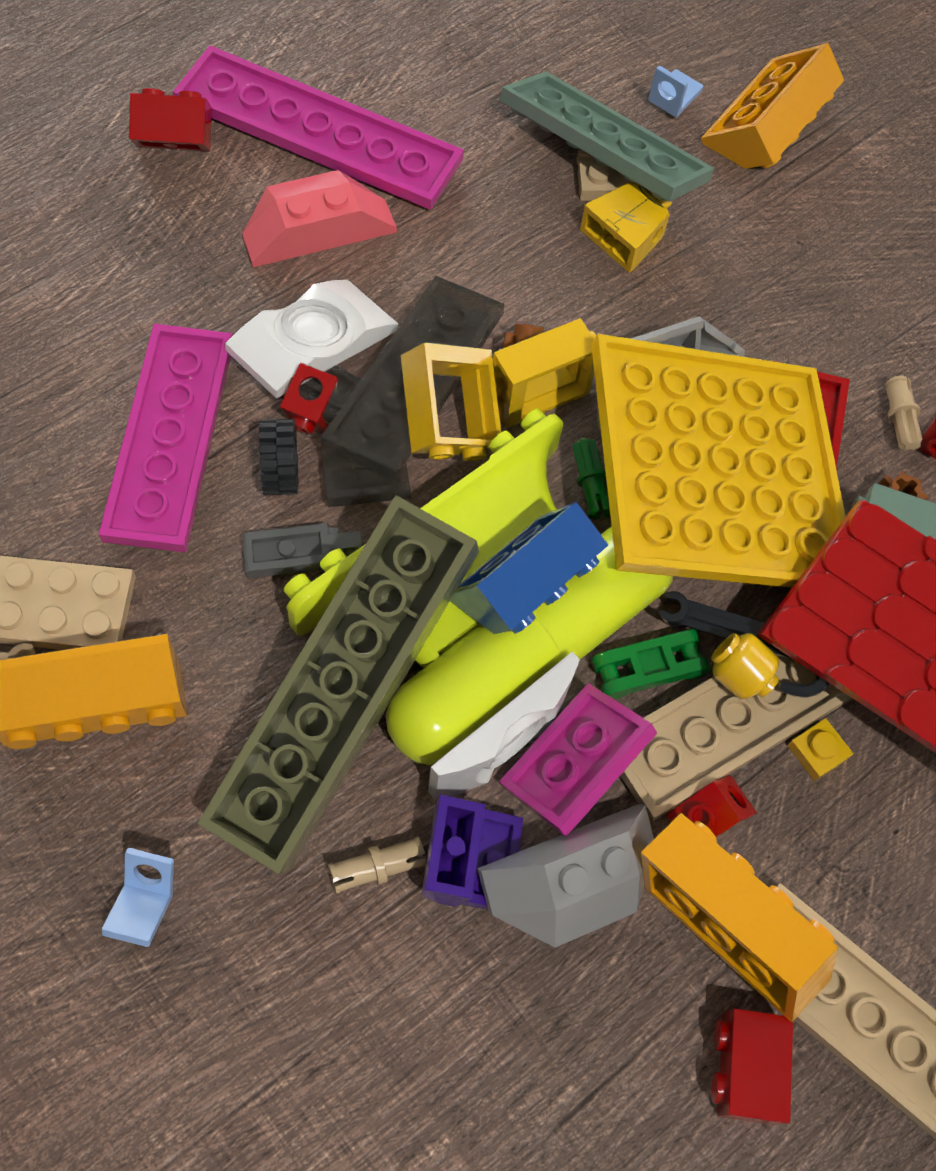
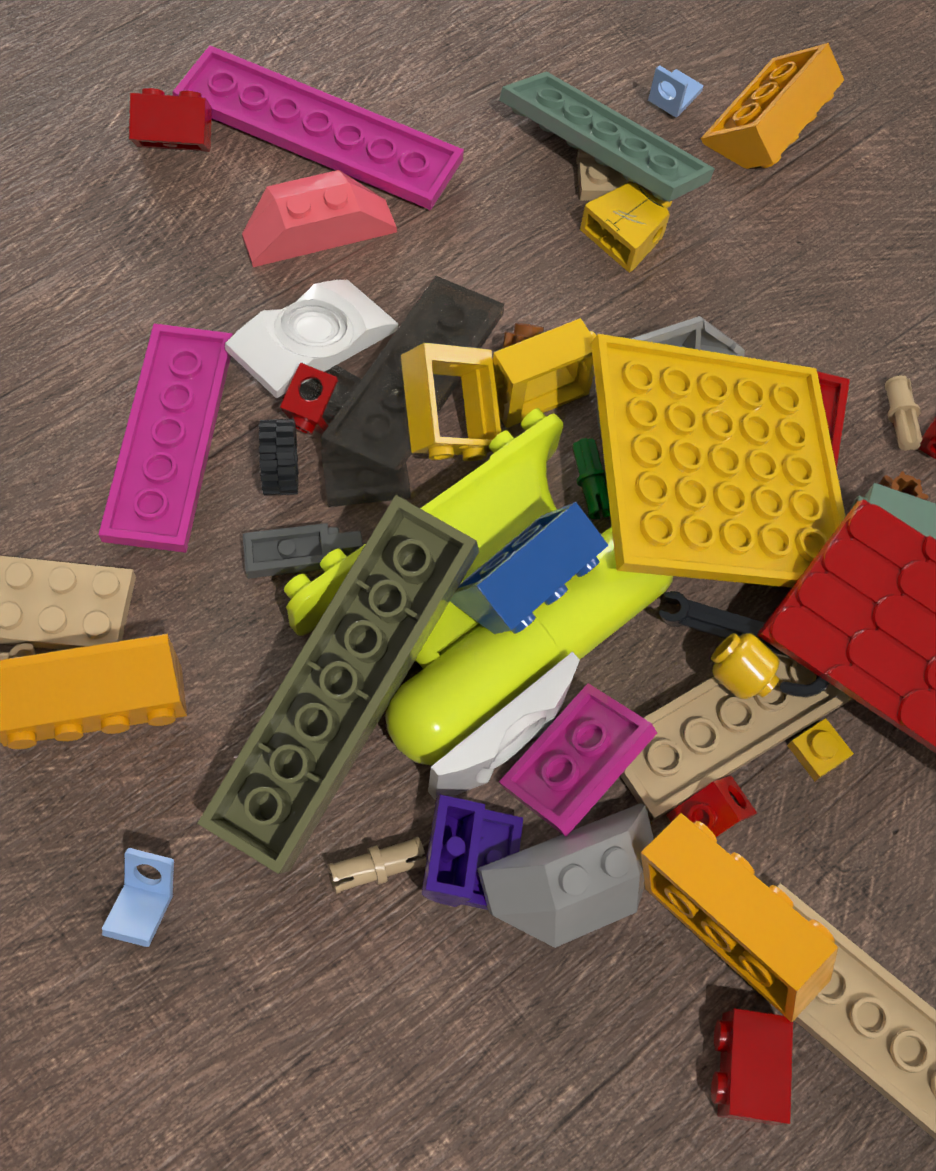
(651, 663): green plate -> none

